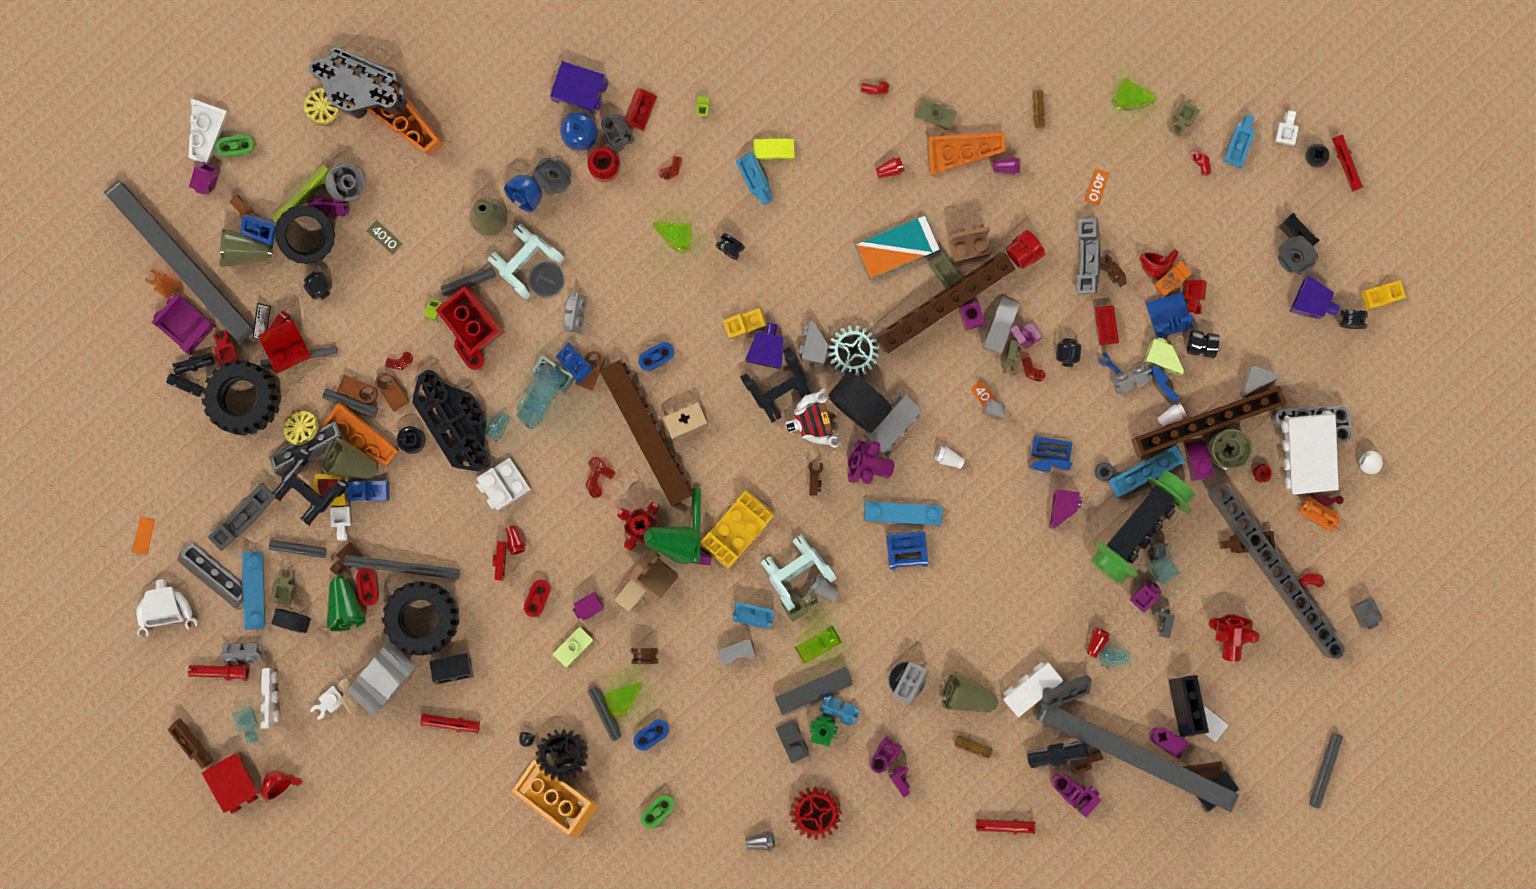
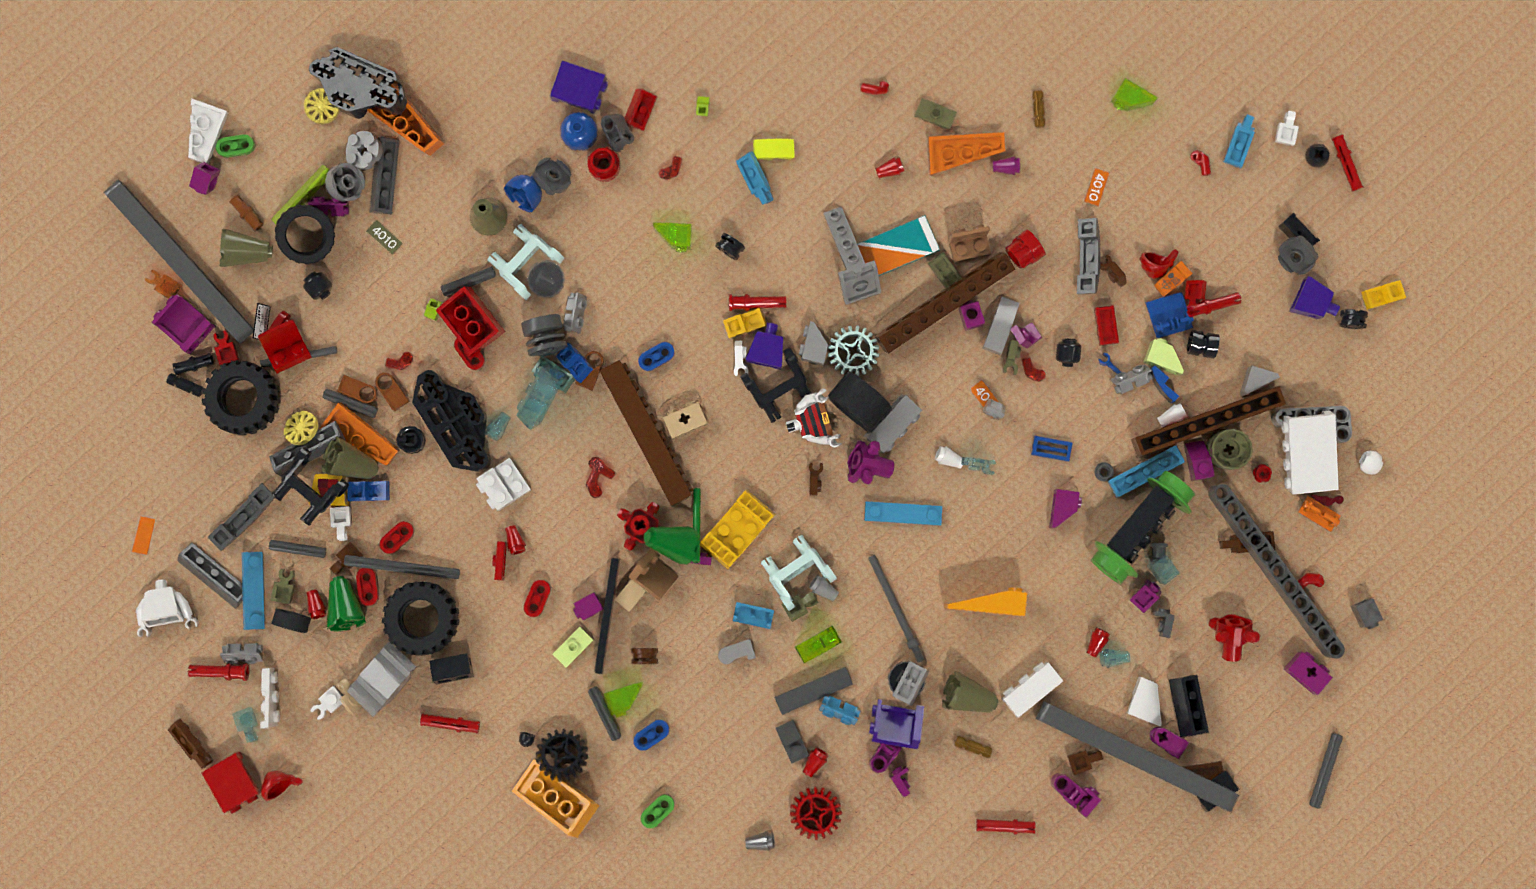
(258, 228): blue slope -> none
(316, 607): none -> red cone
(369, 157): none -> light grey plate
(384, 177): none -> dark grey slope
(397, 537): none -> red plate
(543, 330): none -> dark grey wheel
(607, 616): none -> black tile
(740, 353): none -> white plate
(746, 302): none -> red pin
(815, 761): none -> red cone
(821, 736): green brick -> none
(860, 278): none -> light grey bracket
(896, 725): none -> panel
(906, 544): blue plate -> none
(912, 642): none -> dark grey bar
(976, 463): none -> clear light blue plate
(1005, 602): none -> light orange slope
(1045, 465): blue slope -> none
(1057, 754): black piece -> none
(1065, 692): dark grey plate -> none
(1145, 702): none -> white slope
(1185, 116): olive plate -> none
(1207, 306): none -> red pin
(1215, 725): white sticker -> none
(1297, 669): none -> magenta brick

